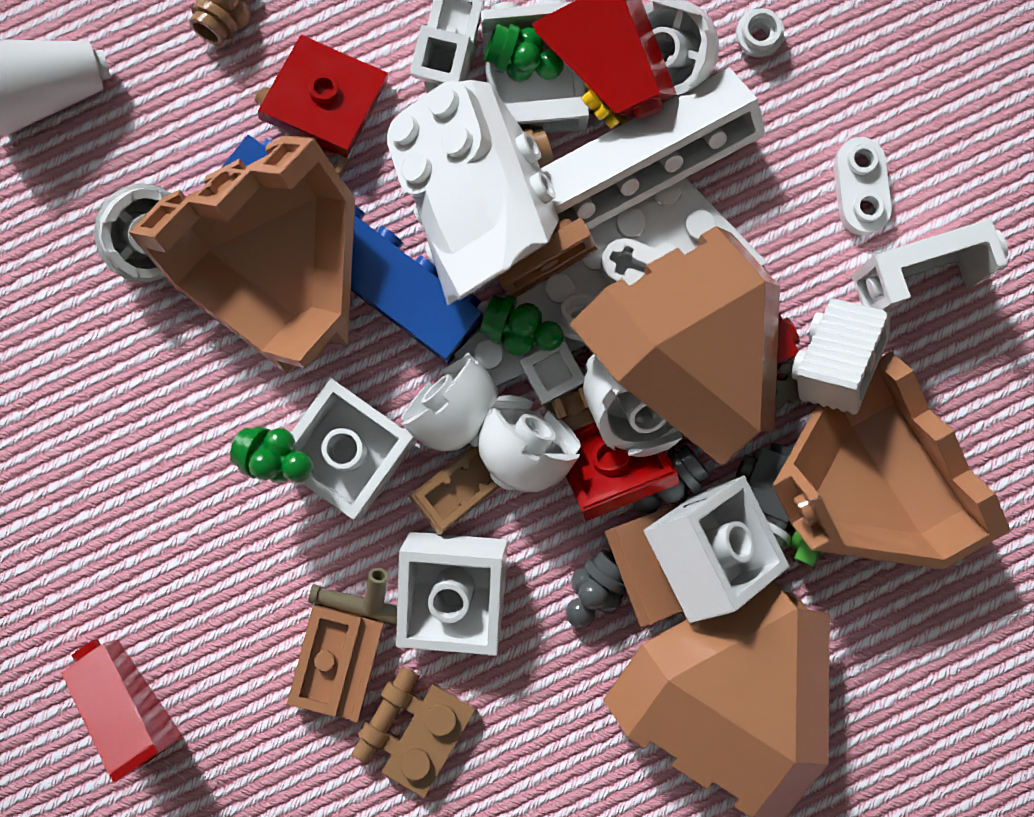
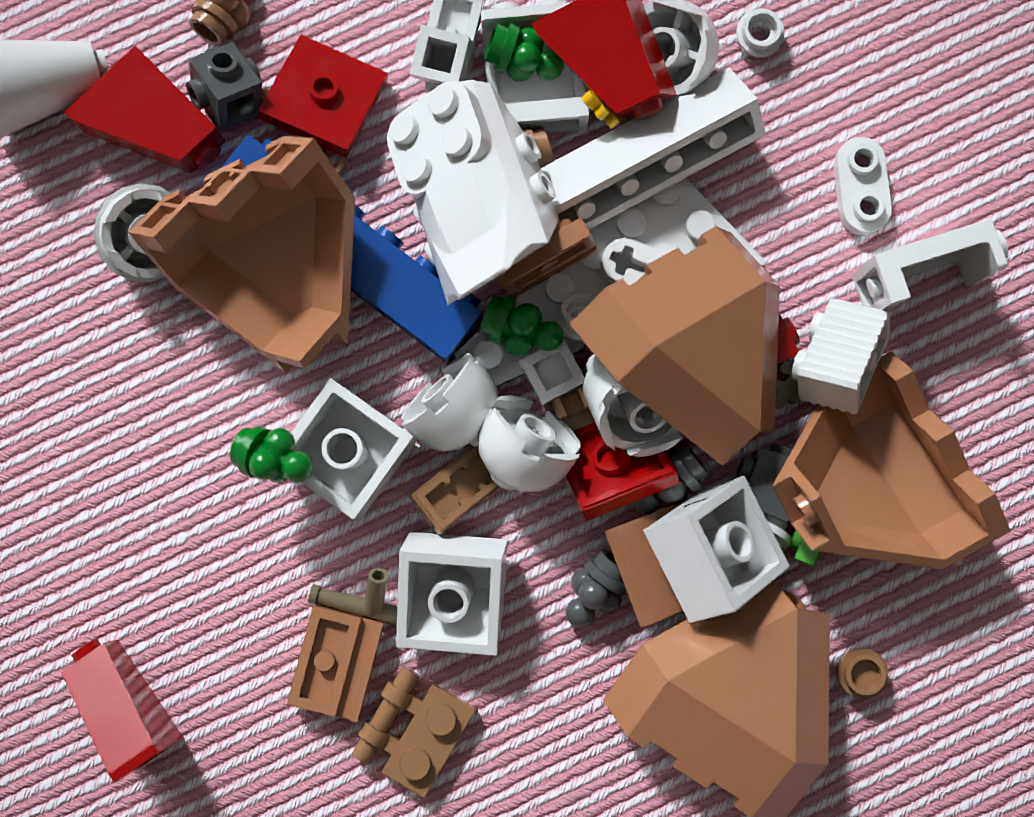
(147, 115): none -> red slope
(225, 86): none -> dark grey brick
(862, 673): none -> medium nougat plate

